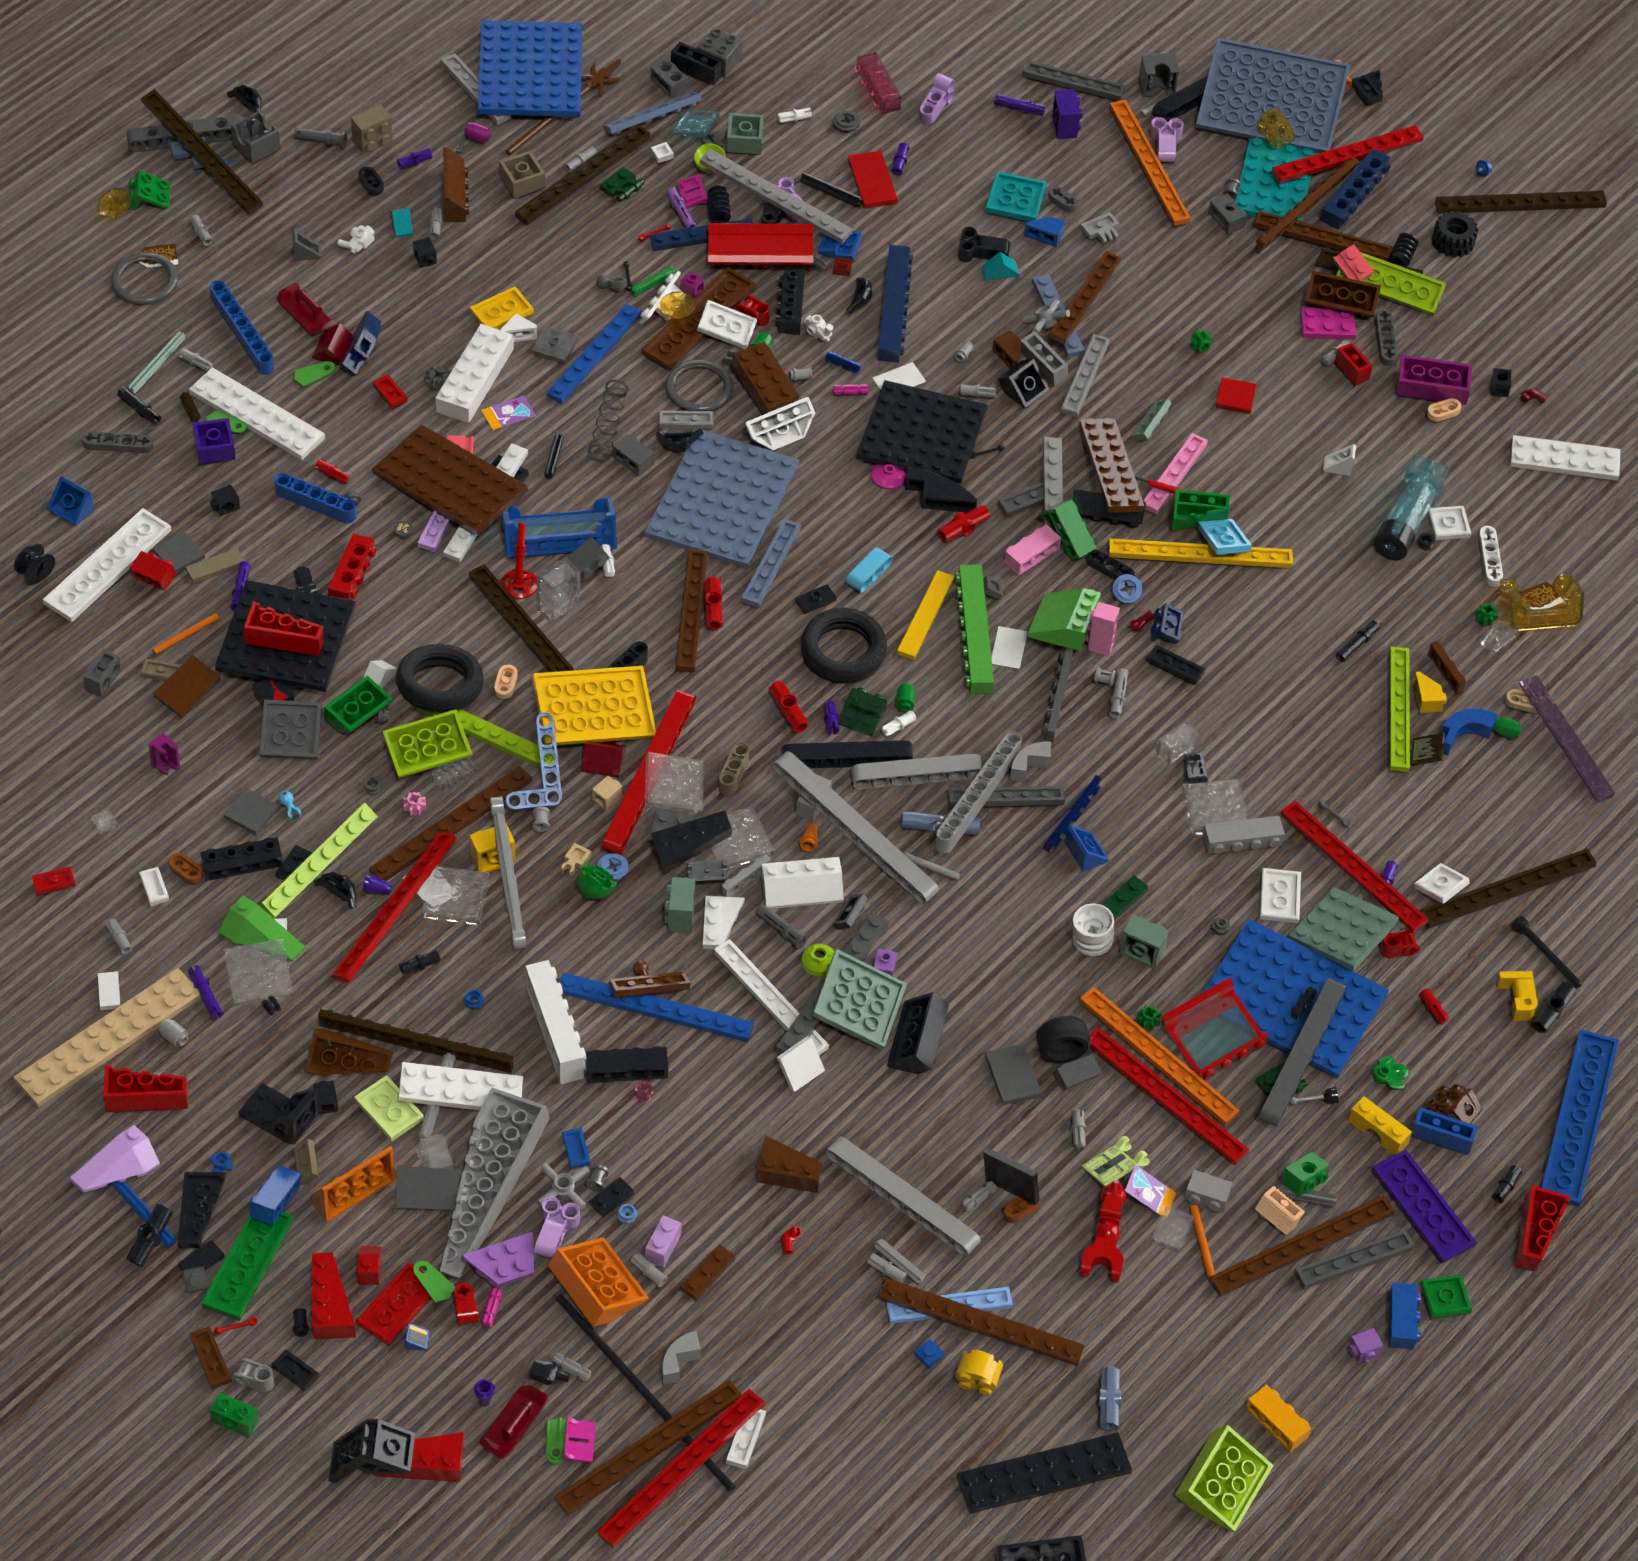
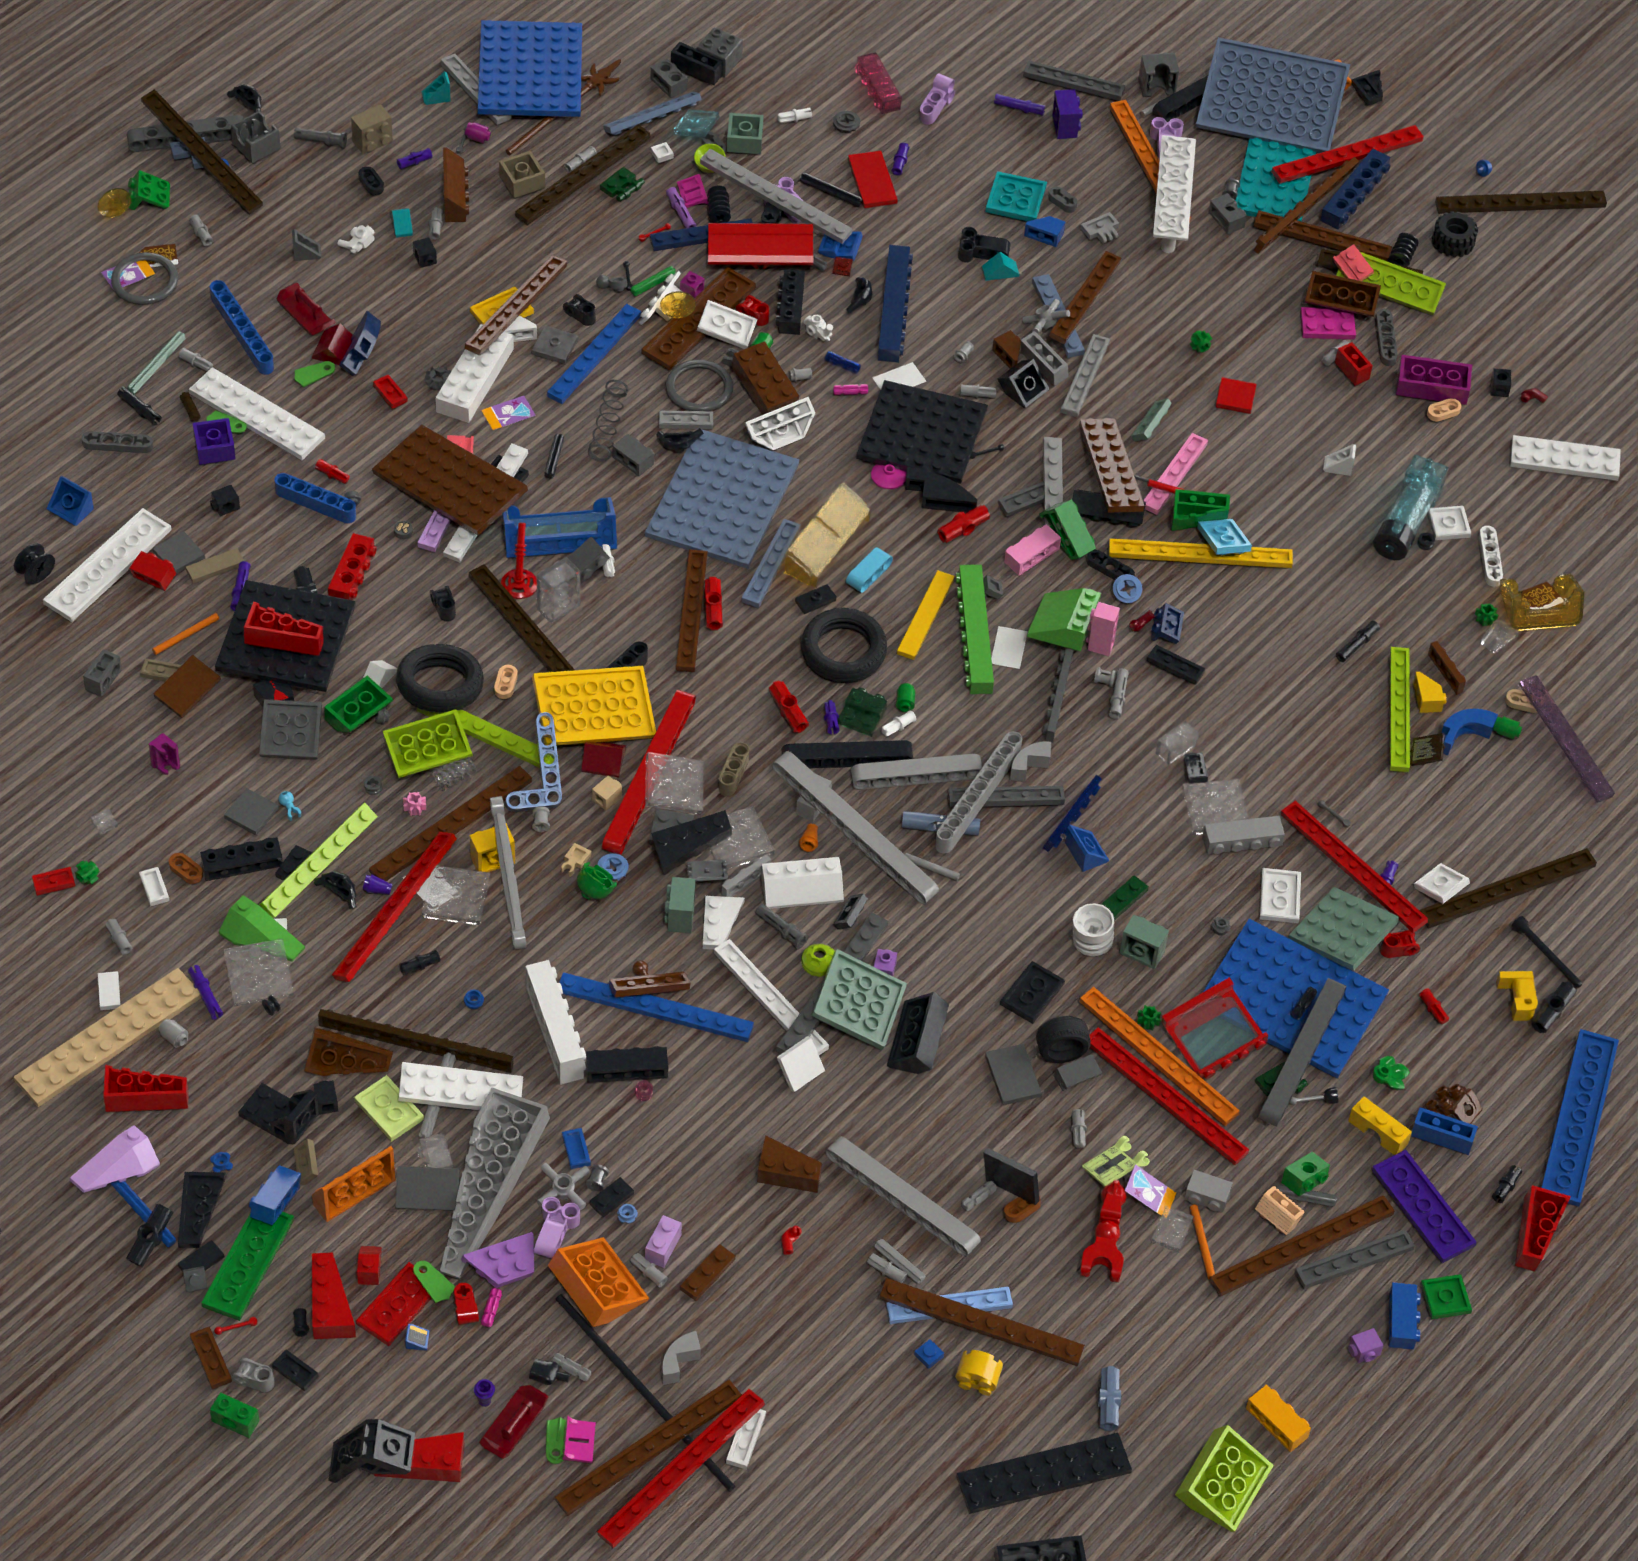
(87, 872): none -> green gear
(131, 274): none -> sticker
(438, 90): none -> teal slope
(444, 603): none -> black piece
(515, 305): none -> reddish brown plate
(581, 310): none -> black piece
(825, 535): none -> clear yellow piece
(1032, 992): none -> black tile
(1174, 190): none -> white piece
(1280, 126): clear yellow brick -> none

